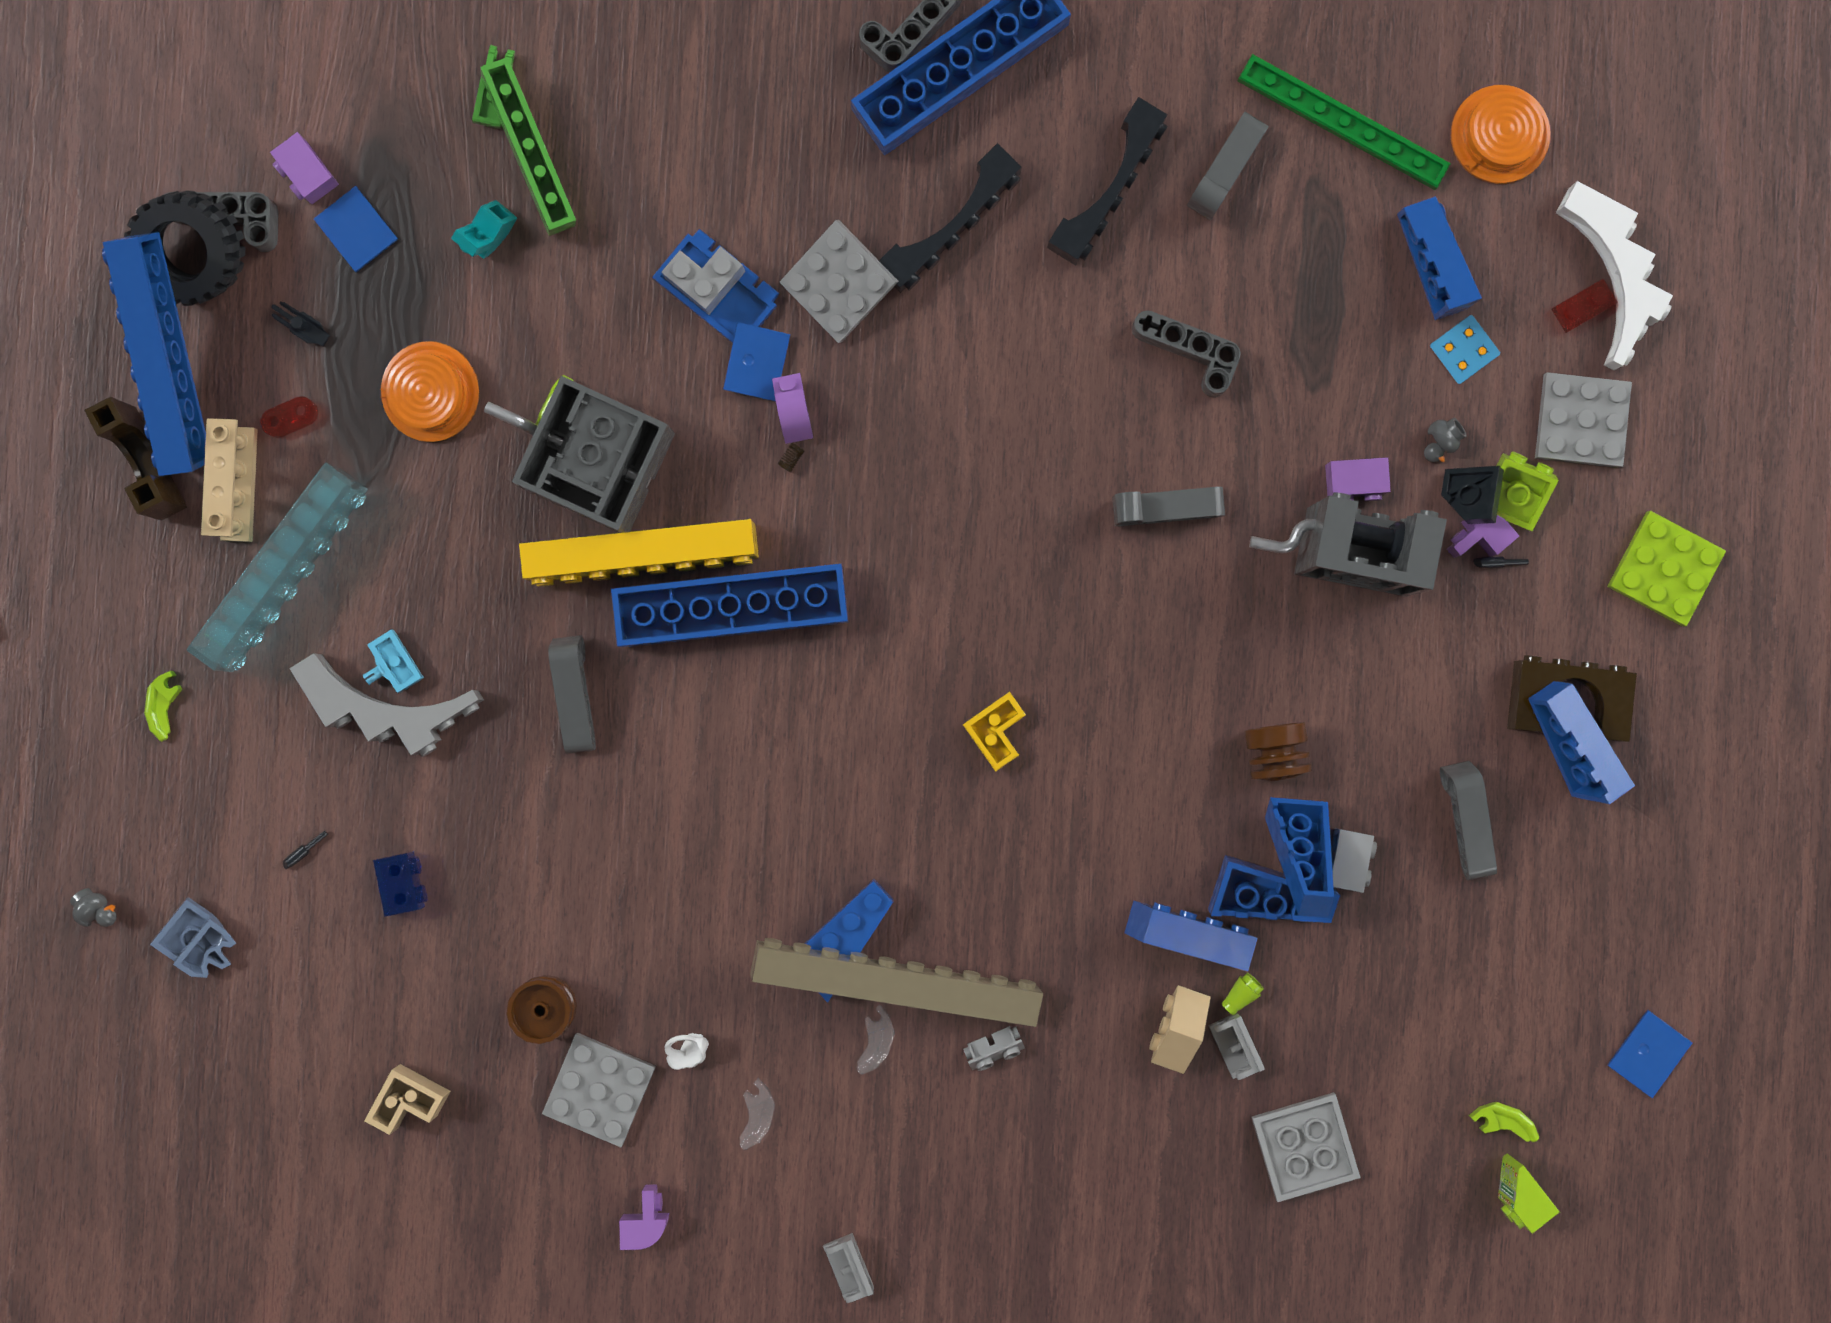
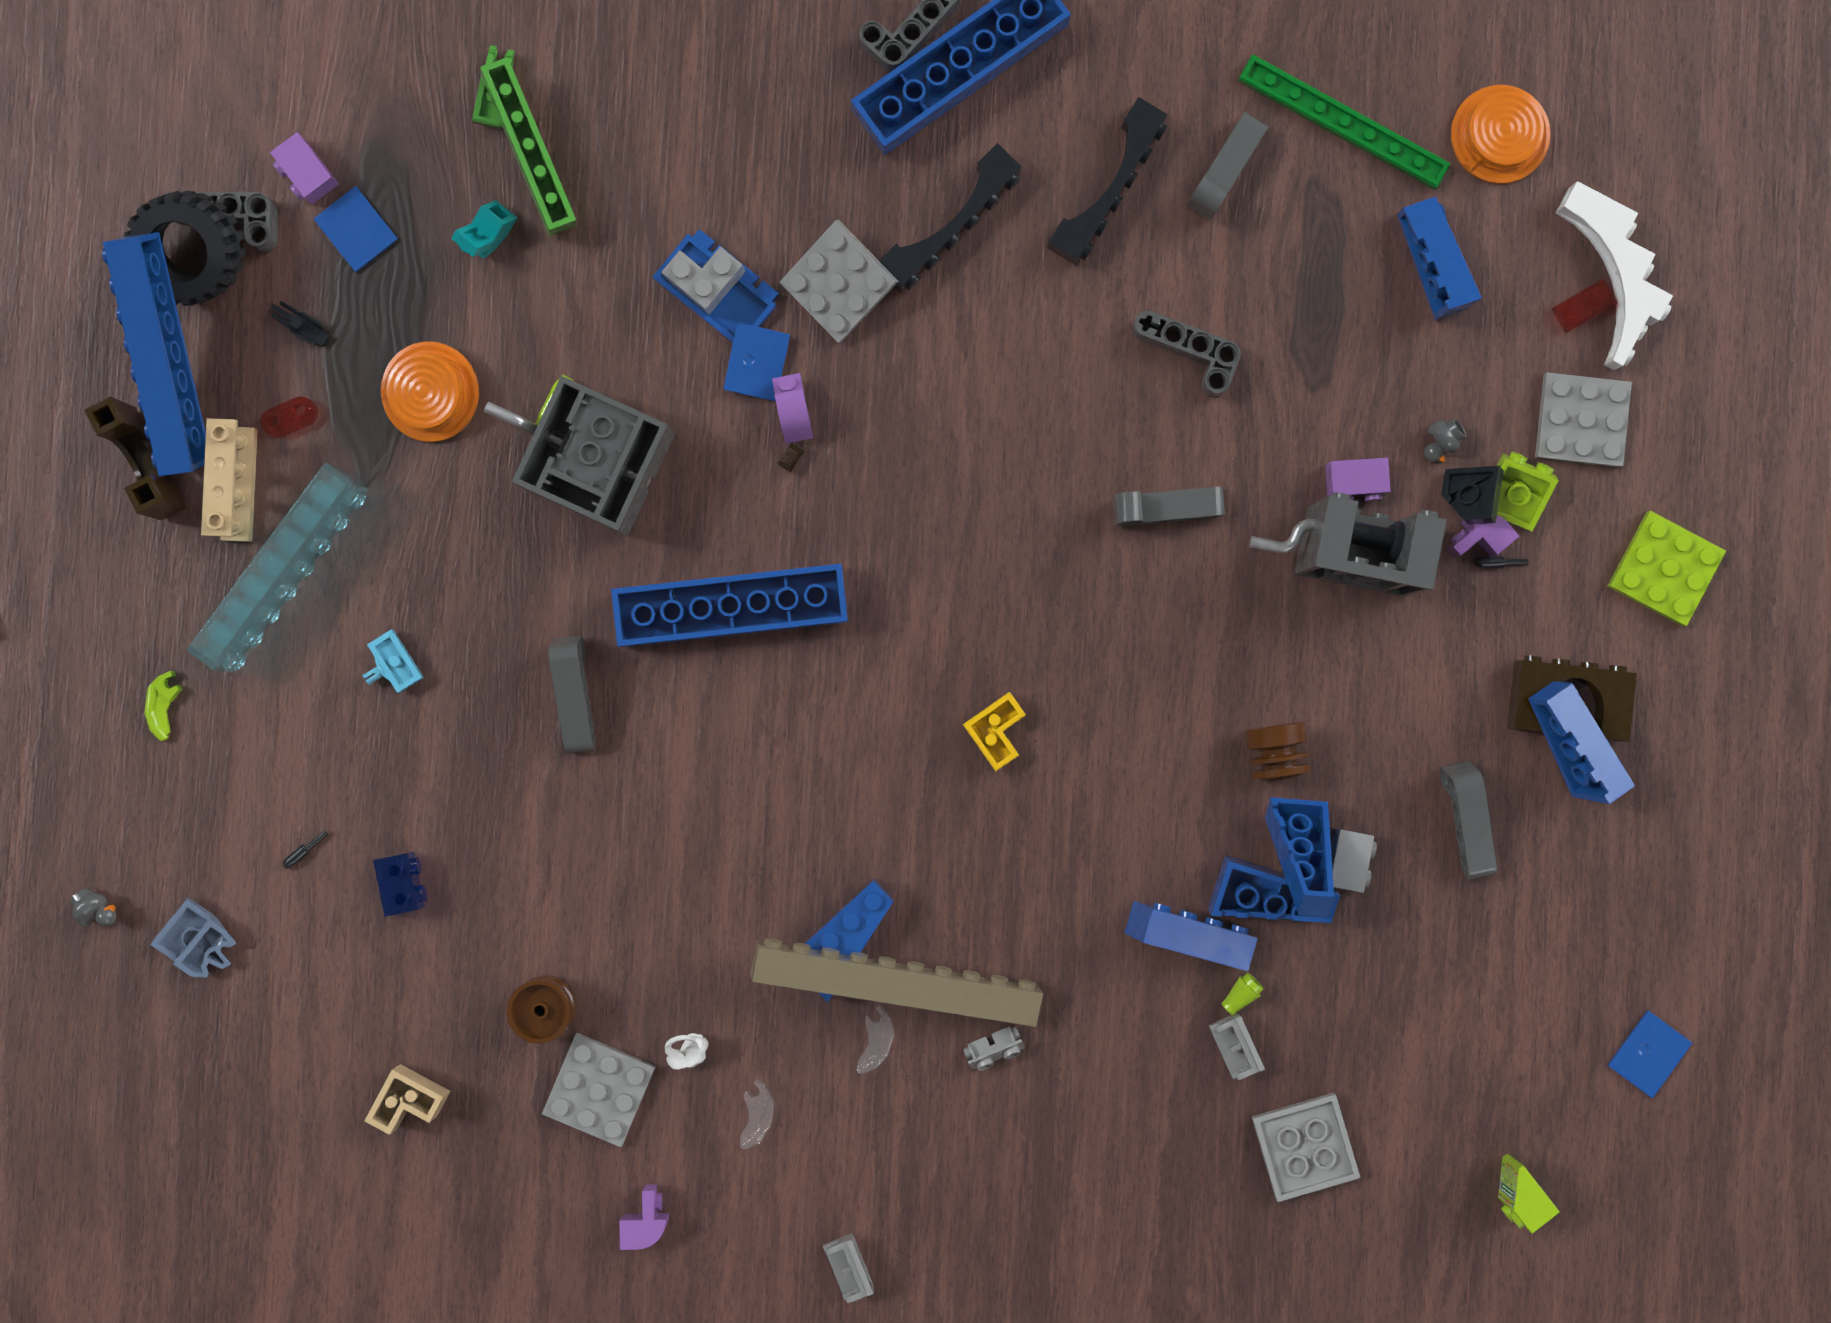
(338, 700): light grey arch -> none
(639, 551): yellow brick -> none
(1180, 1030): tan brick -> none
(1465, 349): dark azure sticker -> none
(1505, 1117): lime piece -> none

